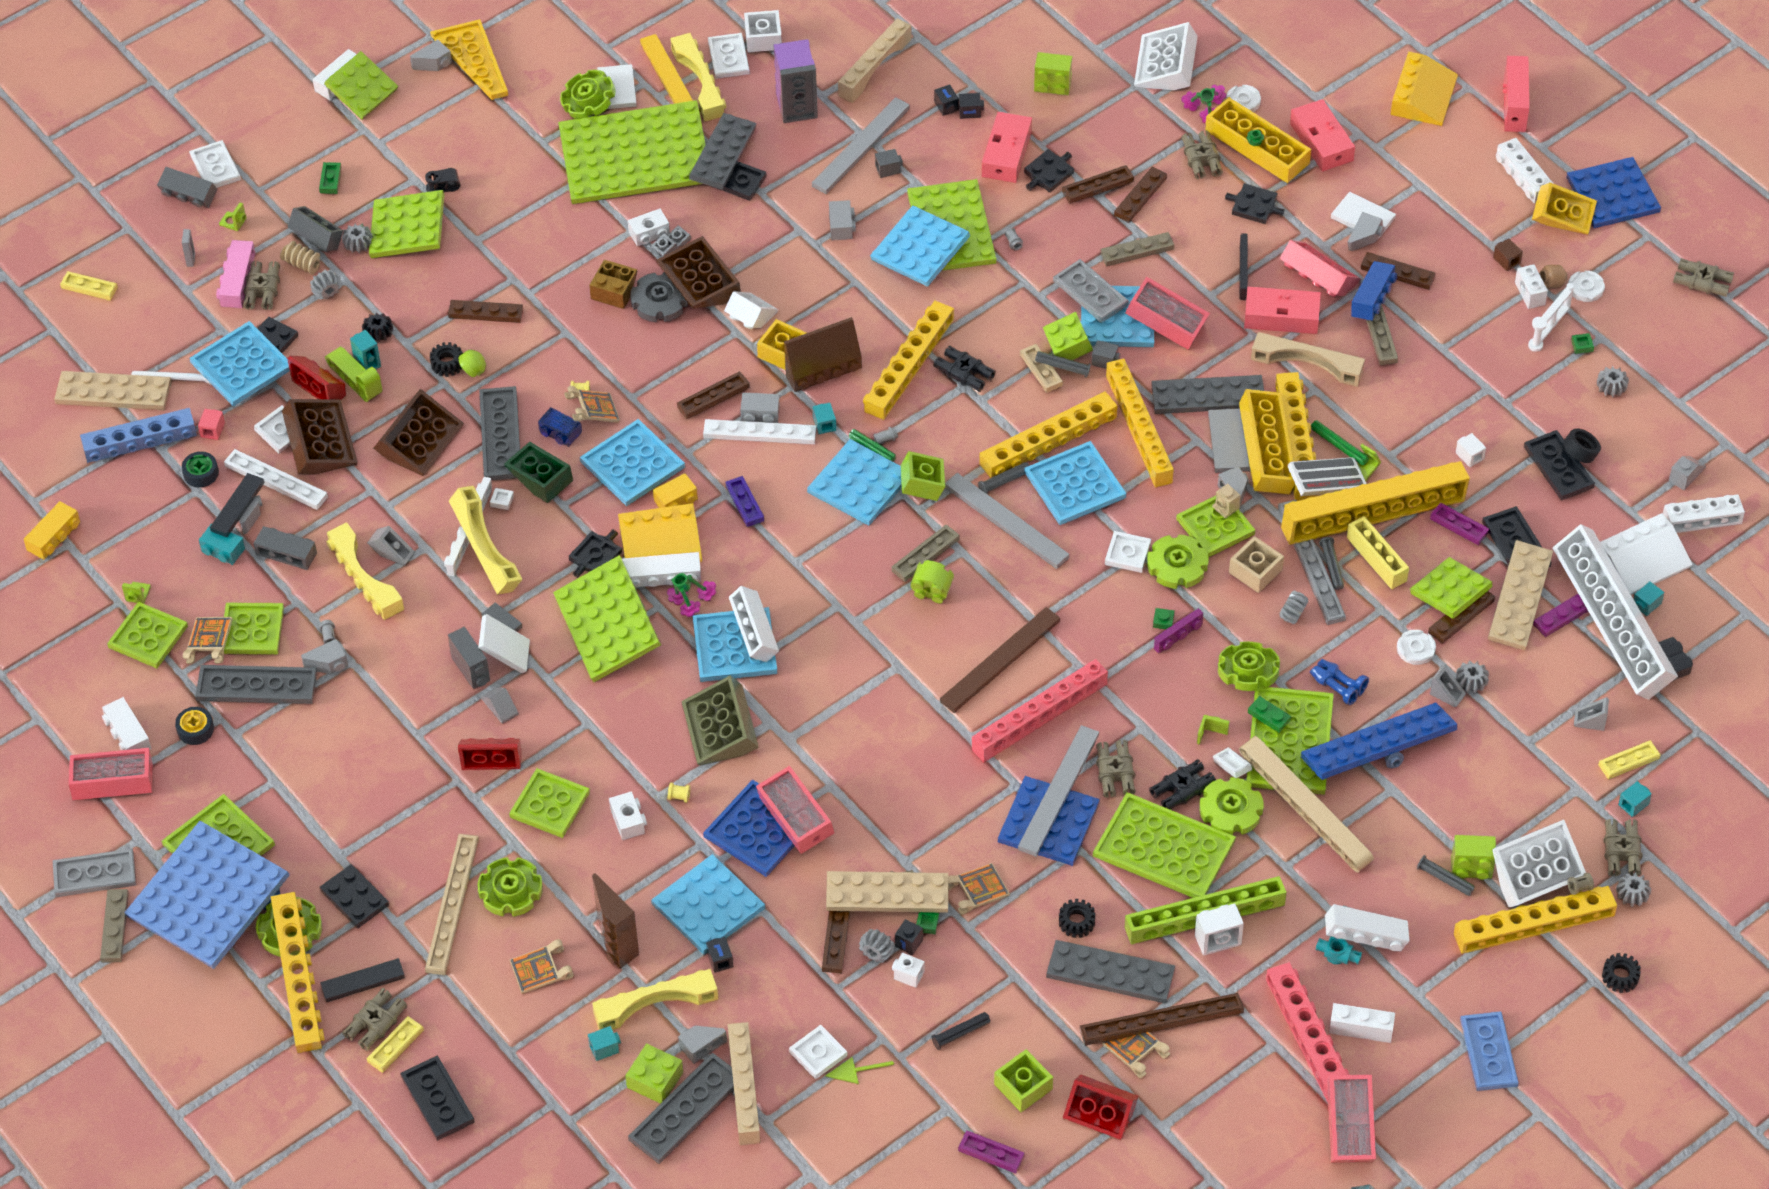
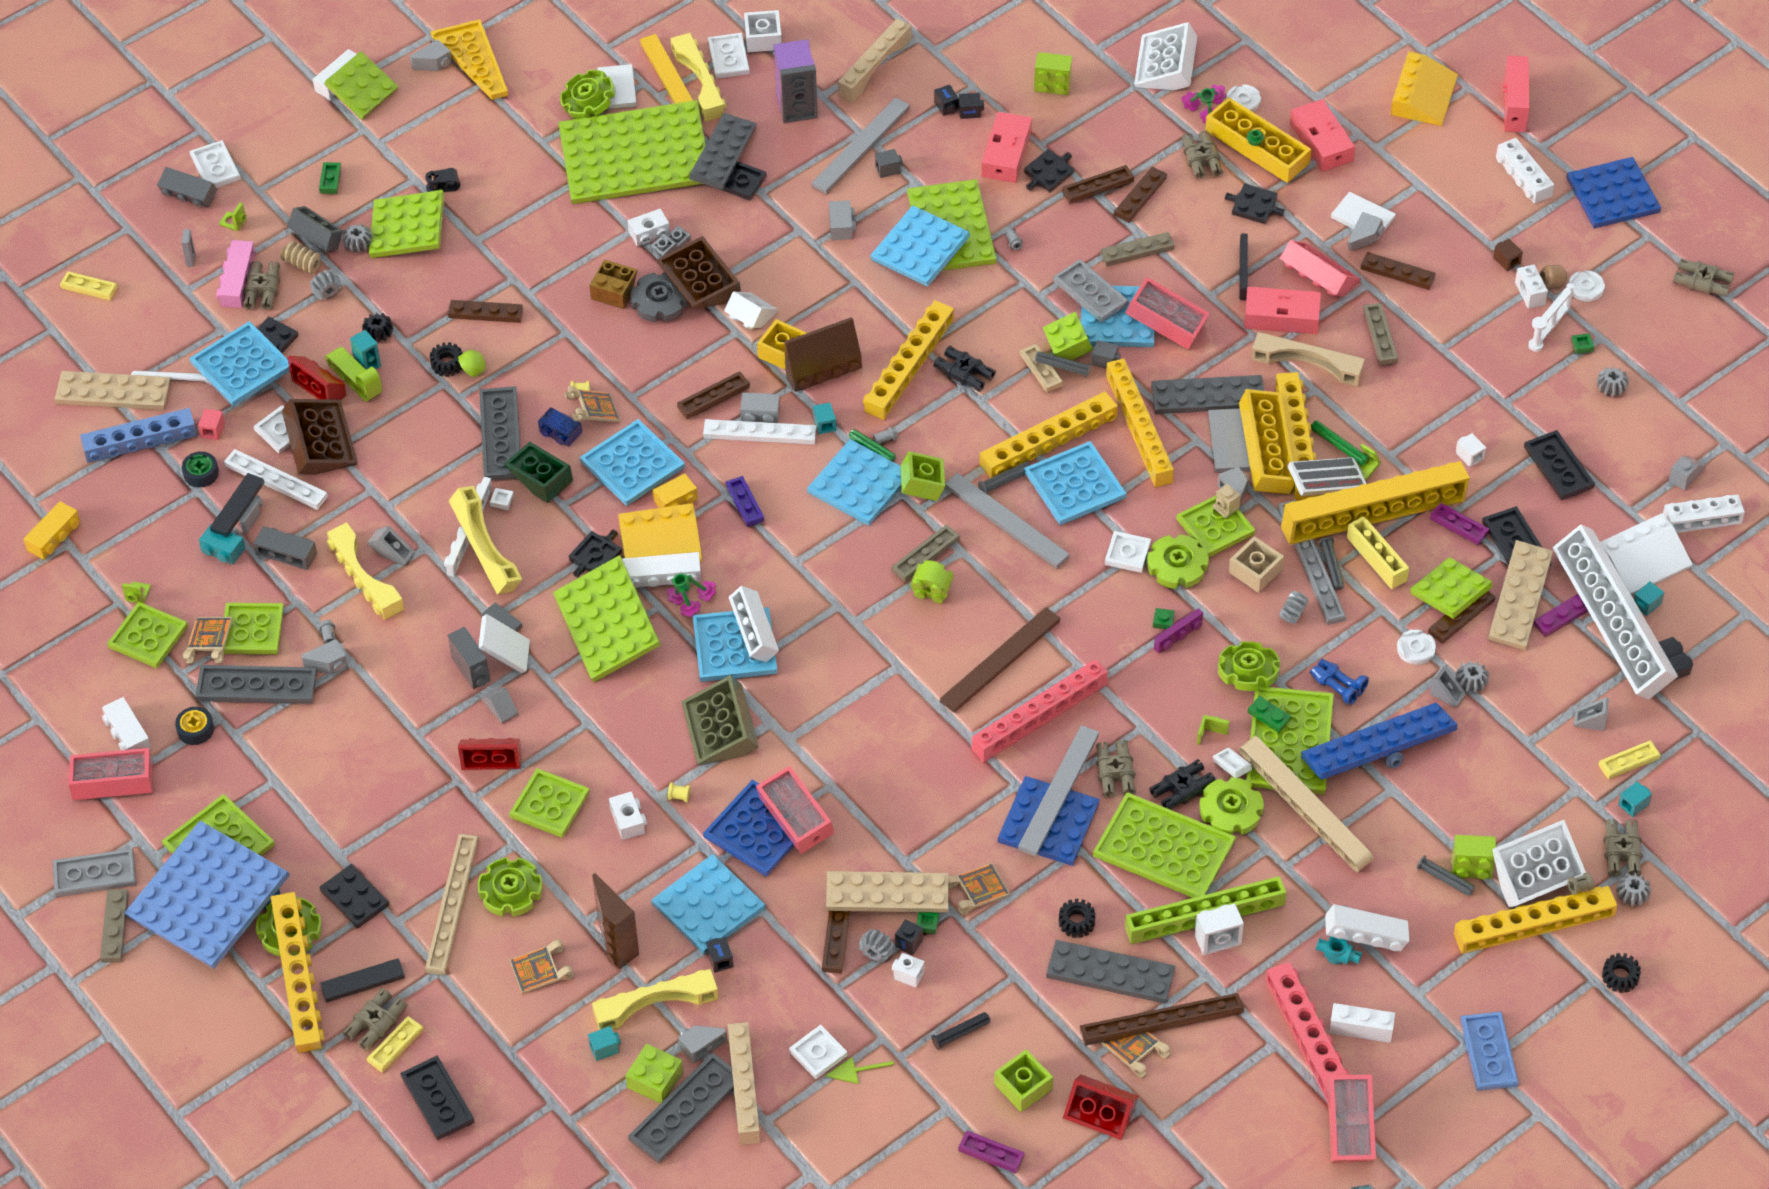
(419, 434): reddish brown slope -> none
(1373, 290): blue brick -> none
(1564, 209): yellow slope -> none
(1582, 445): black tyre -> none

